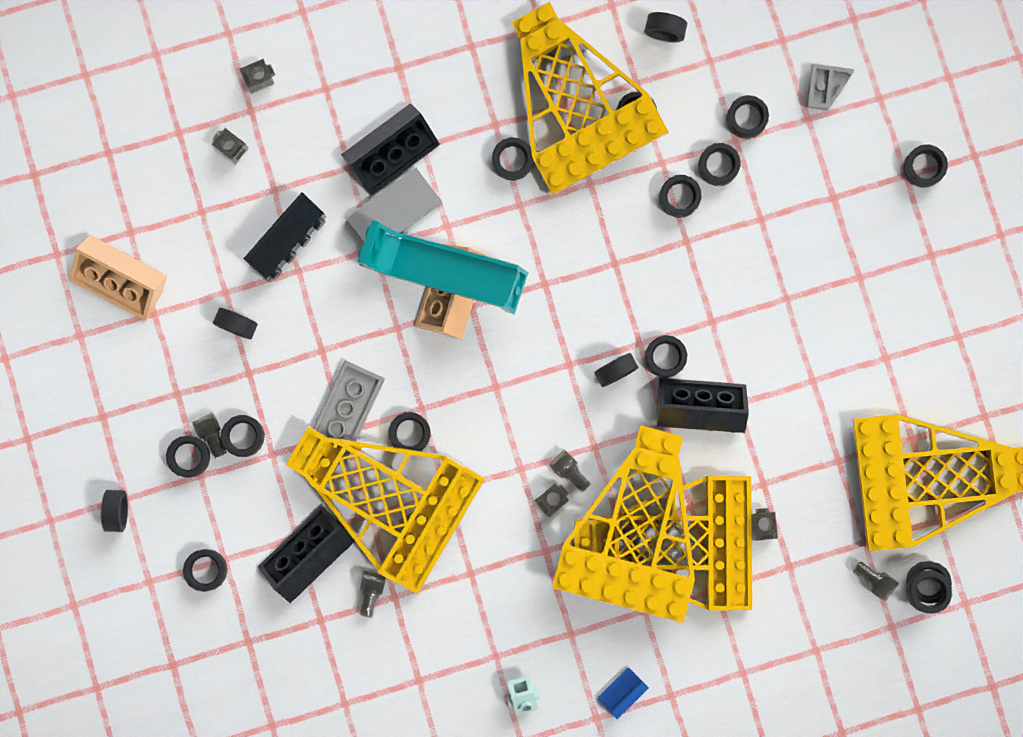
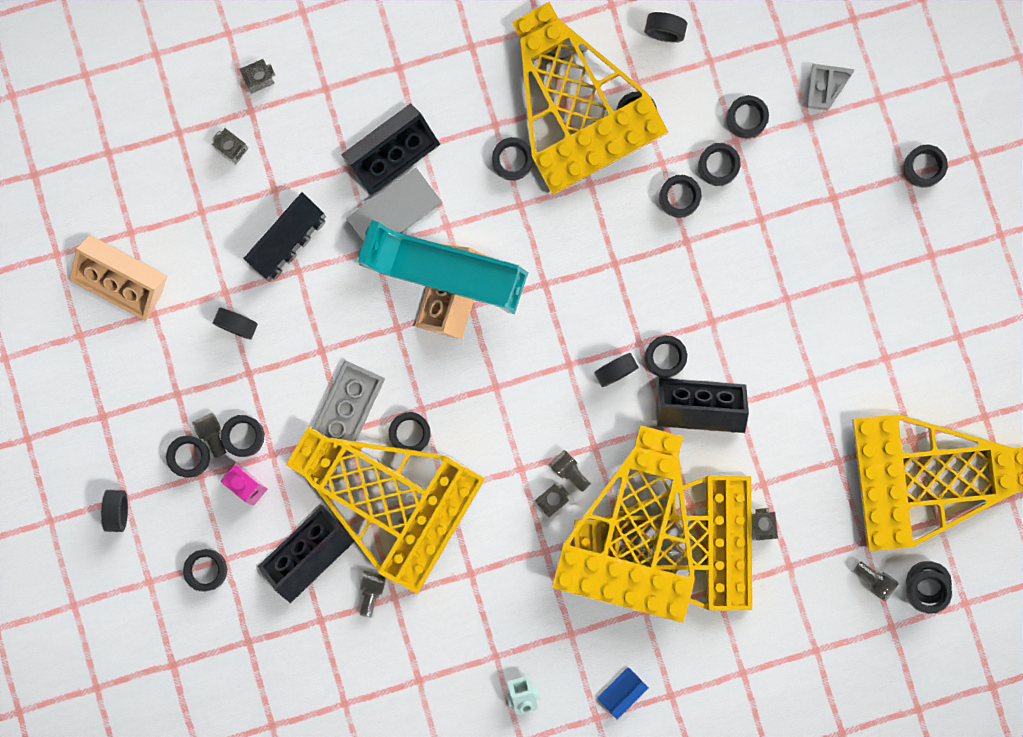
(243, 484): none -> dark pink torso

